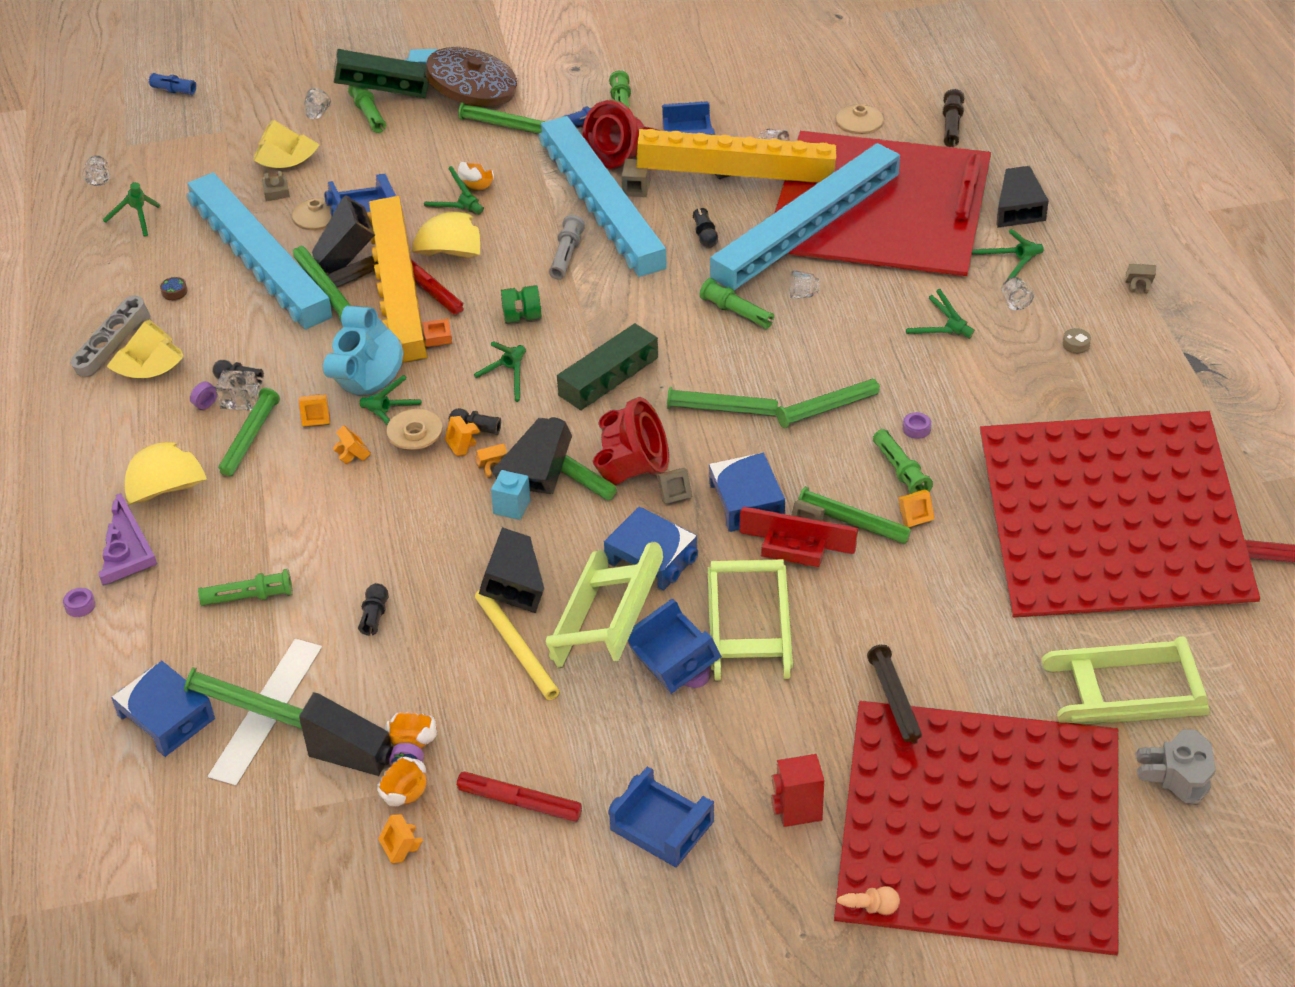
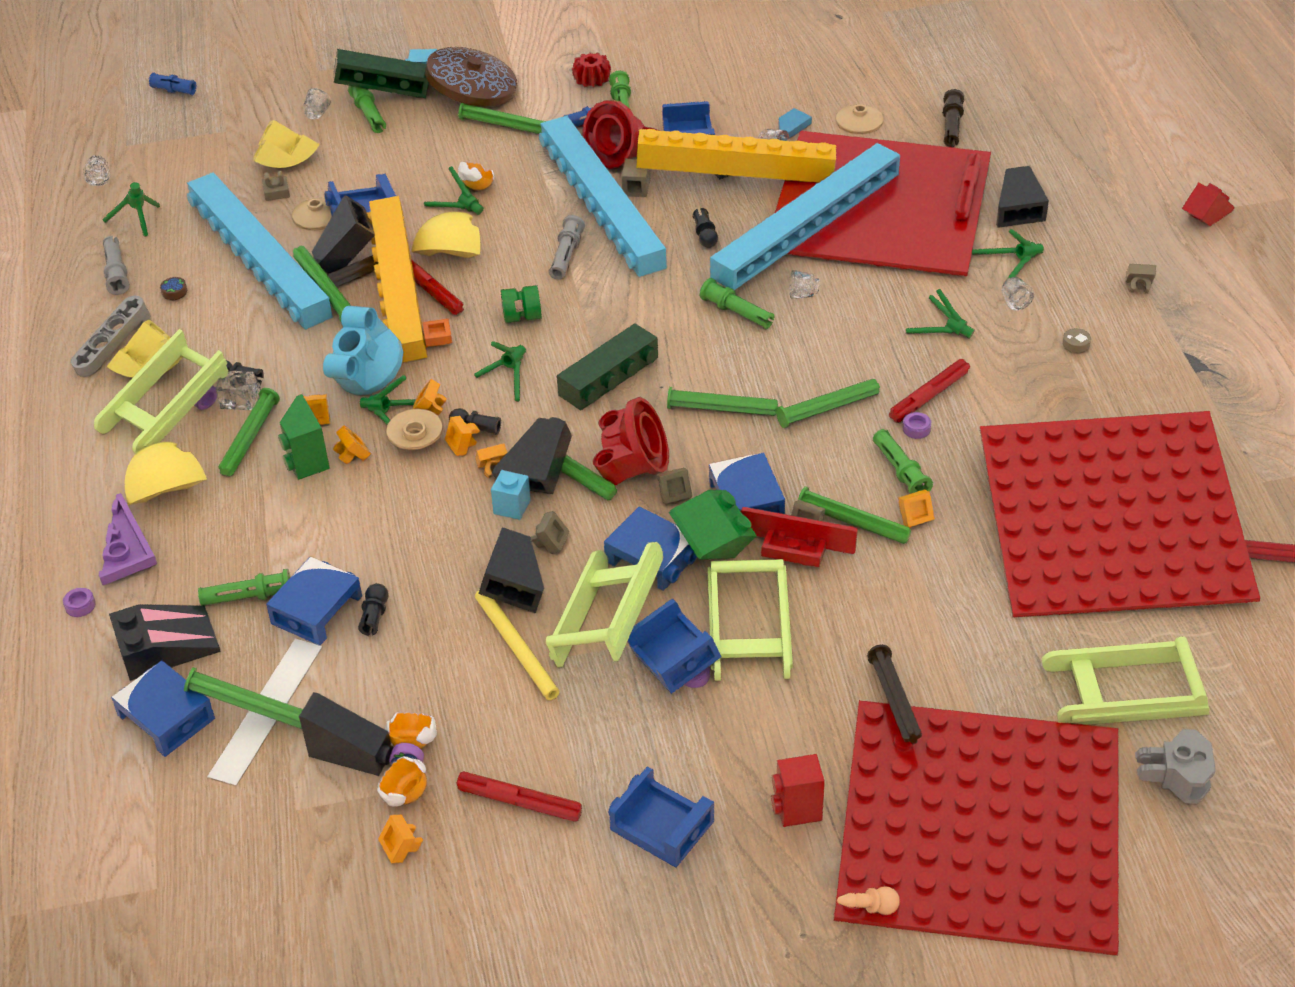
(115, 270): none -> light grey pin
(158, 427): none -> yellowish green piece
(162, 634): none -> black slope
(302, 440): none -> green slope
(312, 599): none -> blue panel
(430, 399): none -> light orange tile
(550, 533): none -> dark tan tile
(591, 69): none -> red gear
(713, 525): none -> green slope
(794, 121): none -> dark azure tile
(929, 390): none -> red axle
(1208, 204): none -> red slope

